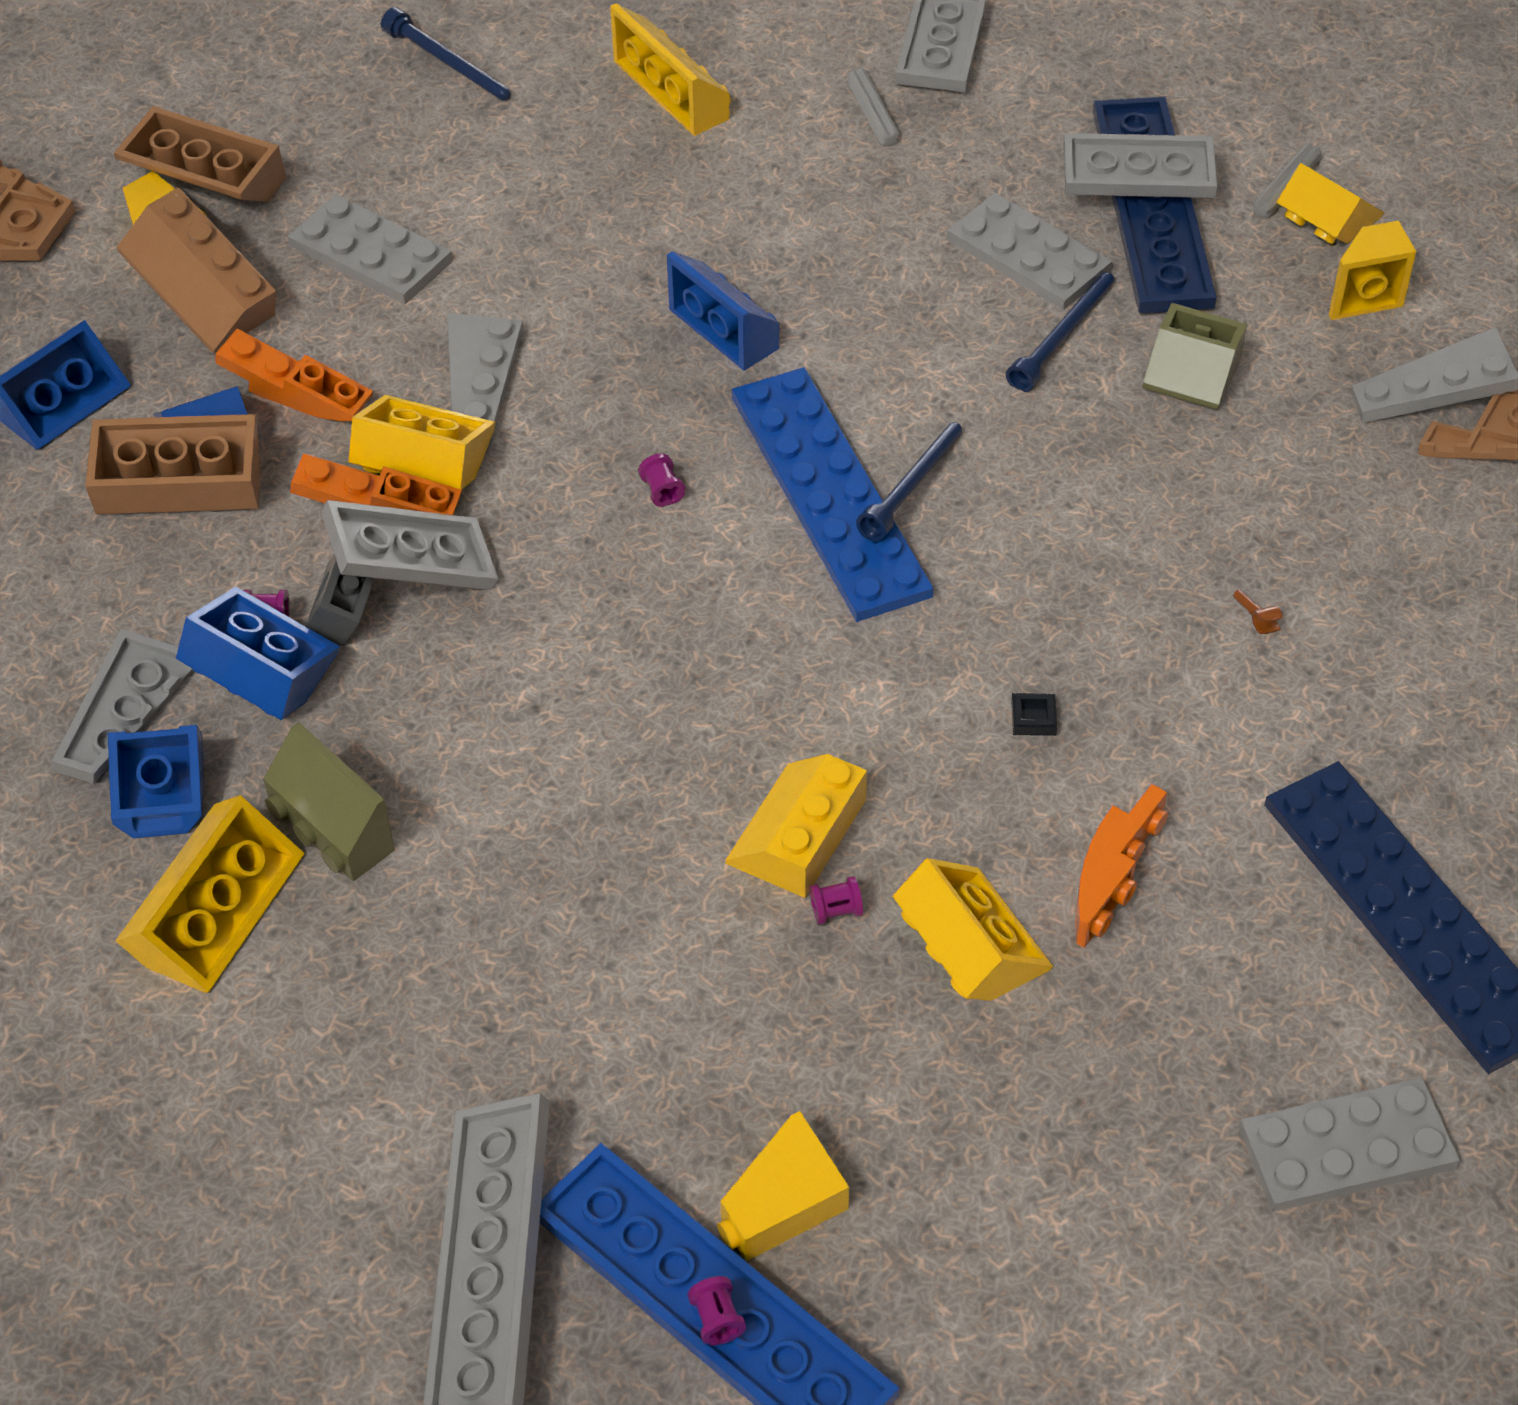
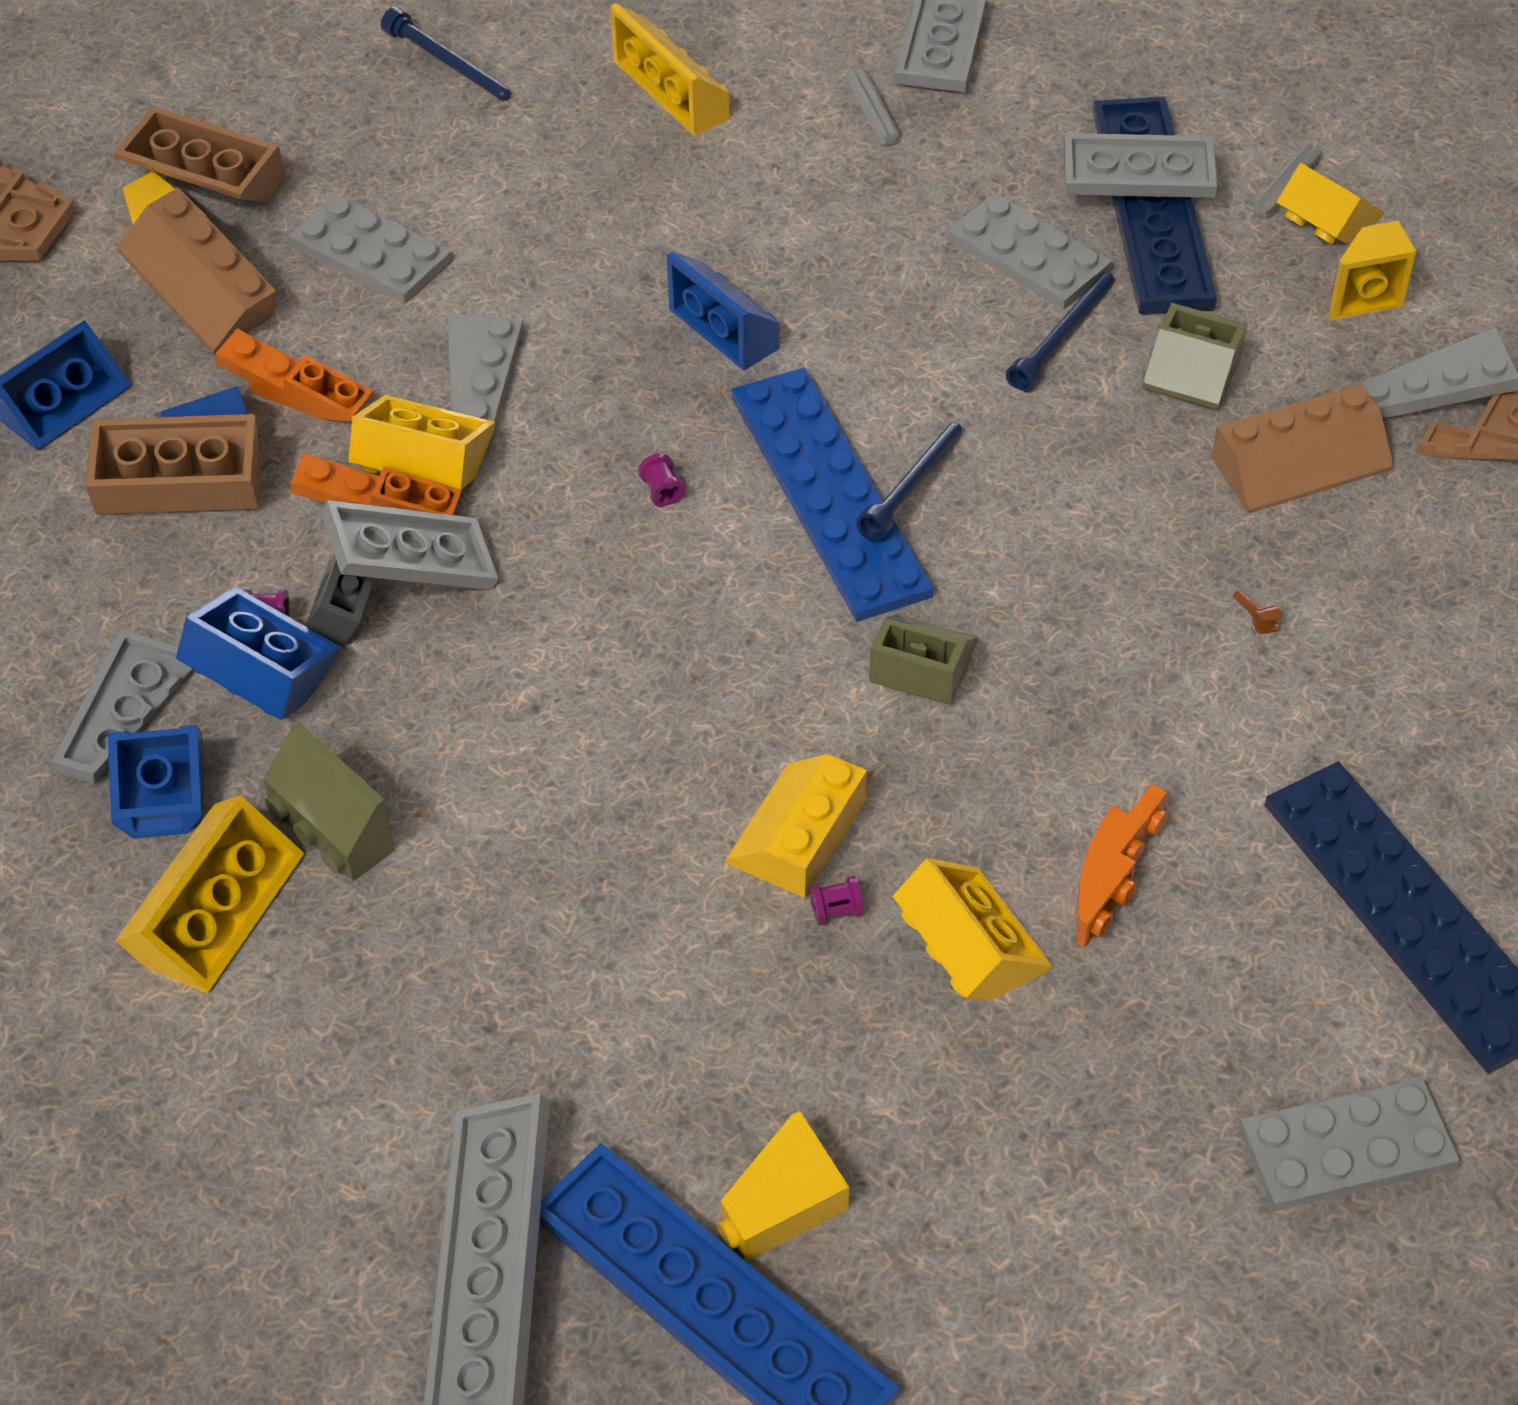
(716, 1310): magenta bush -> none
(920, 658): none -> olive slope
(1034, 714): black tile -> none
(1302, 448): none -> medium nougat slope

